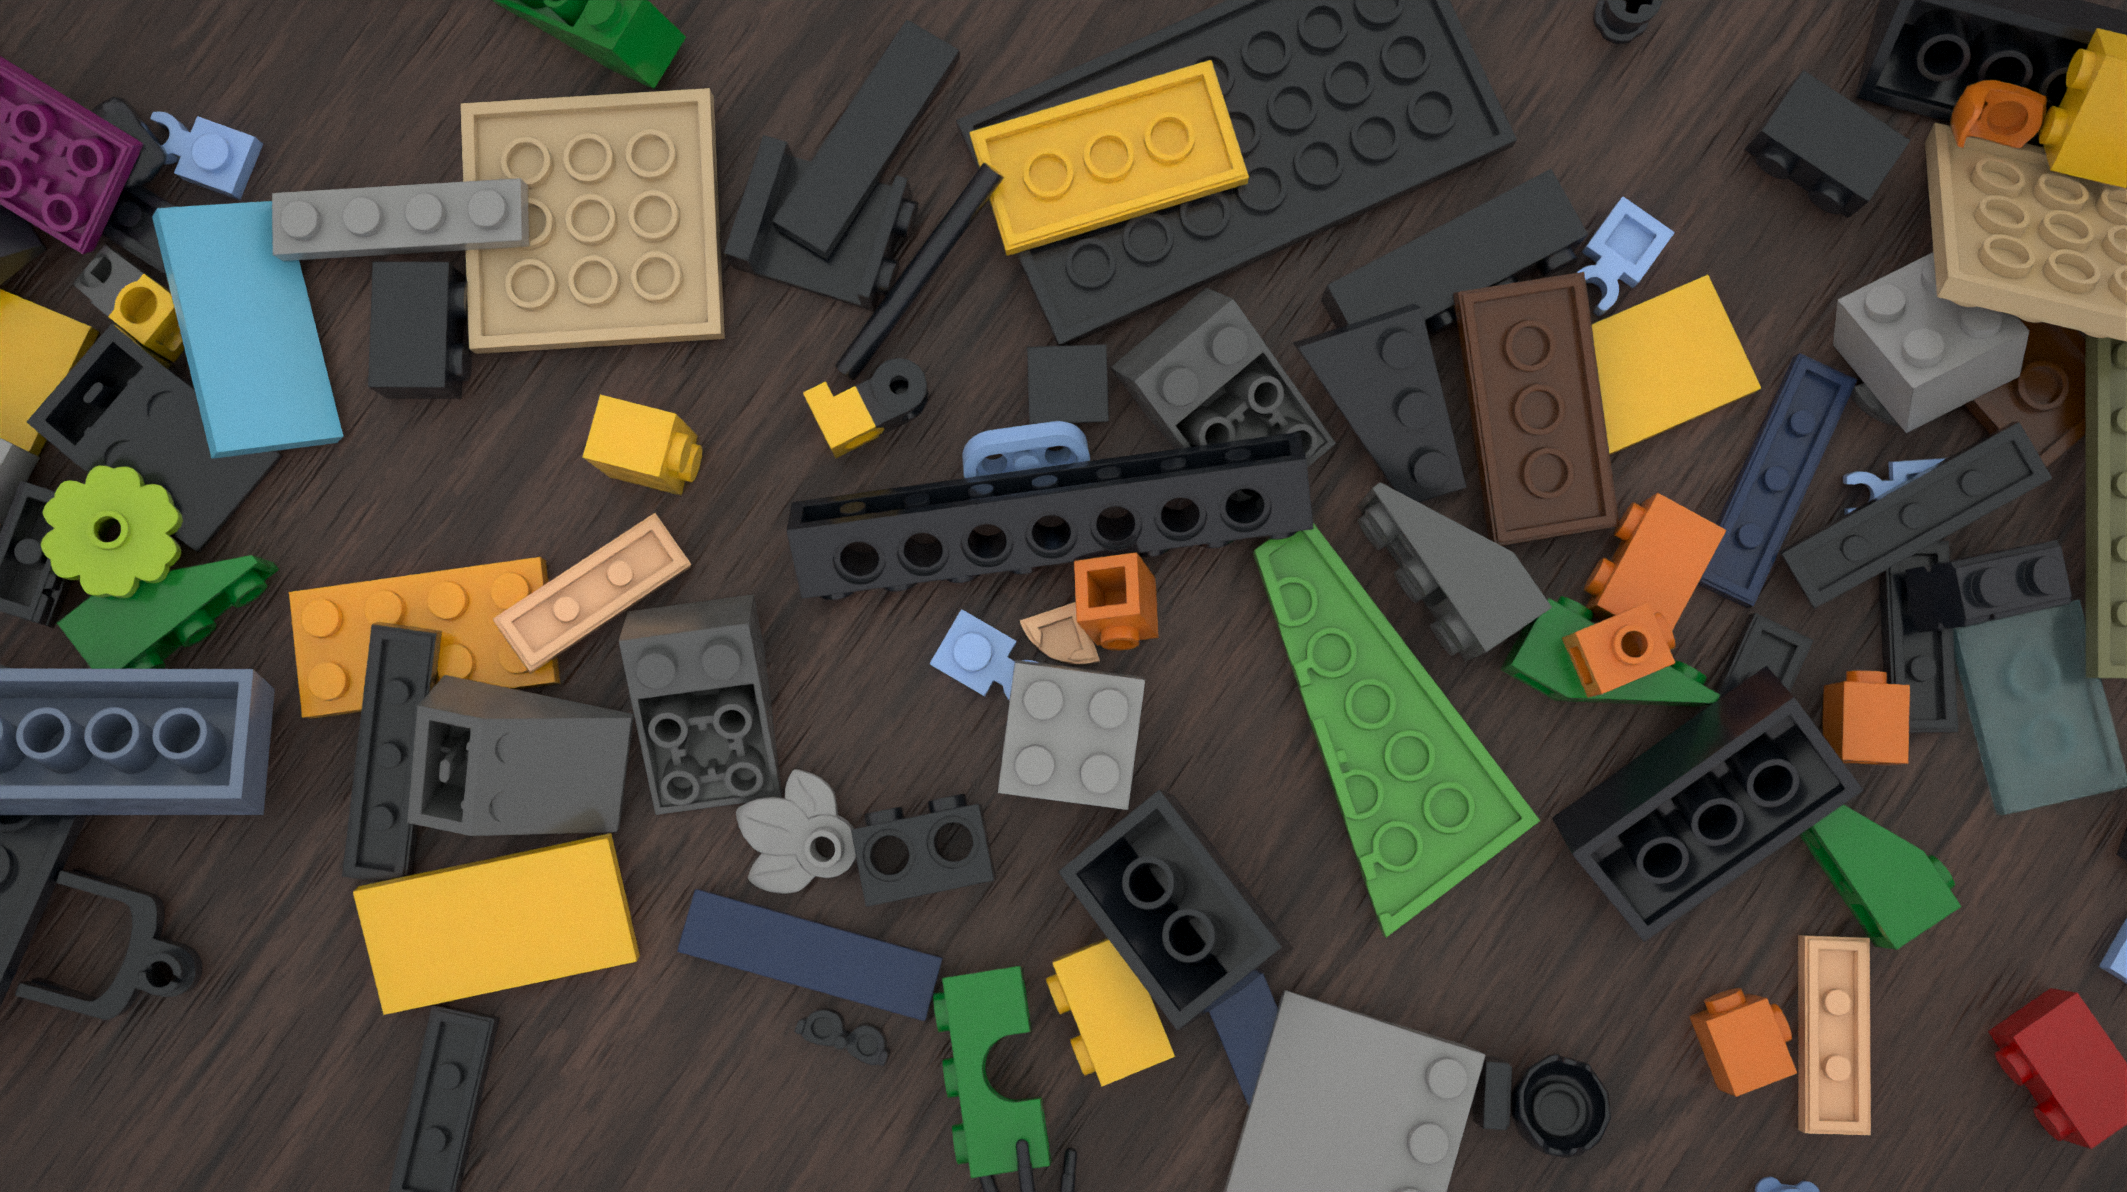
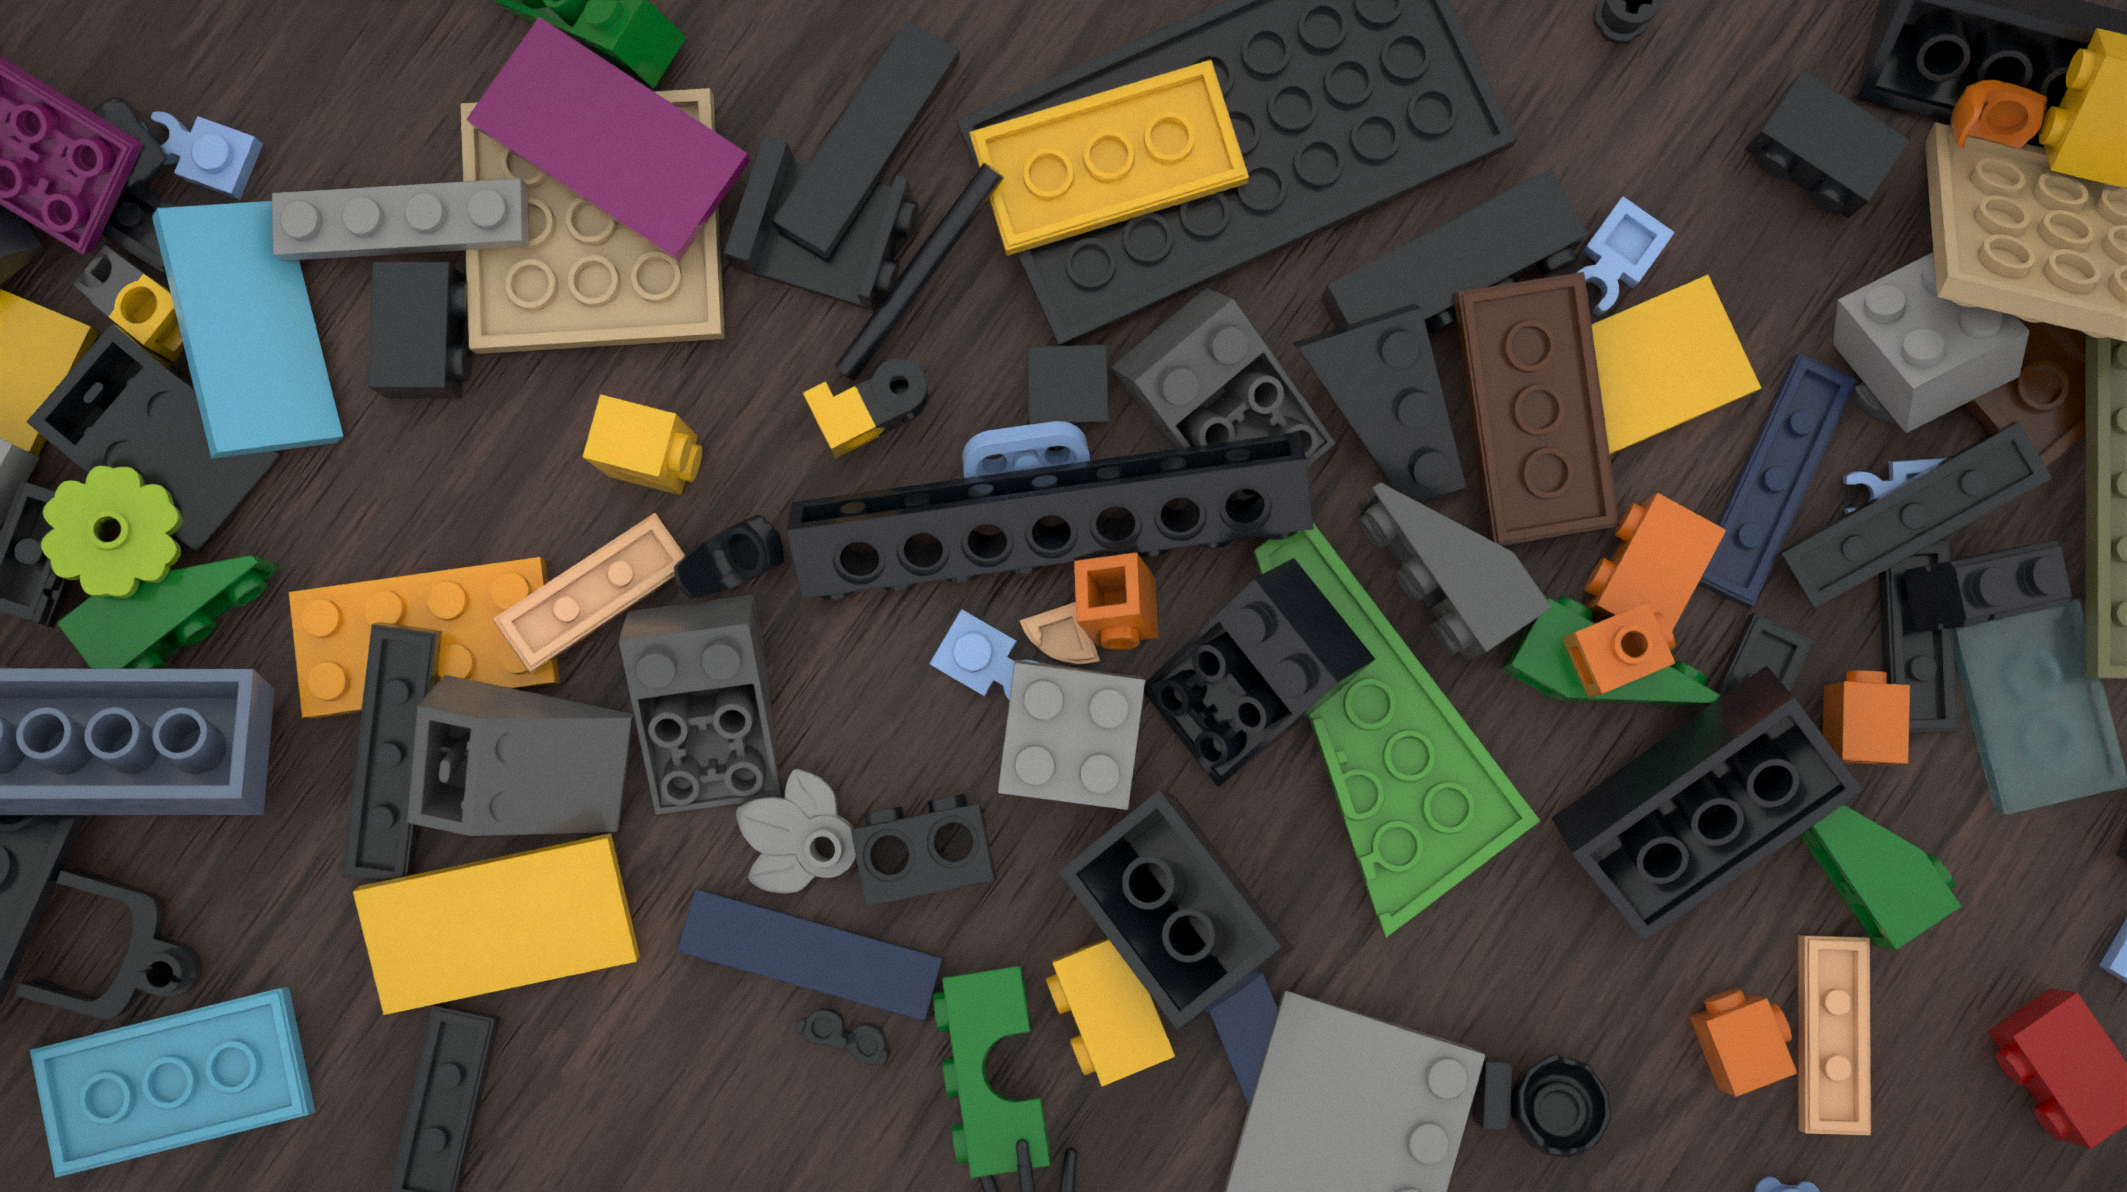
(172, 1081): none -> medium azure tile
(608, 139): none -> magenta tile
(730, 558): none -> black hair
(1256, 670): none -> black slope

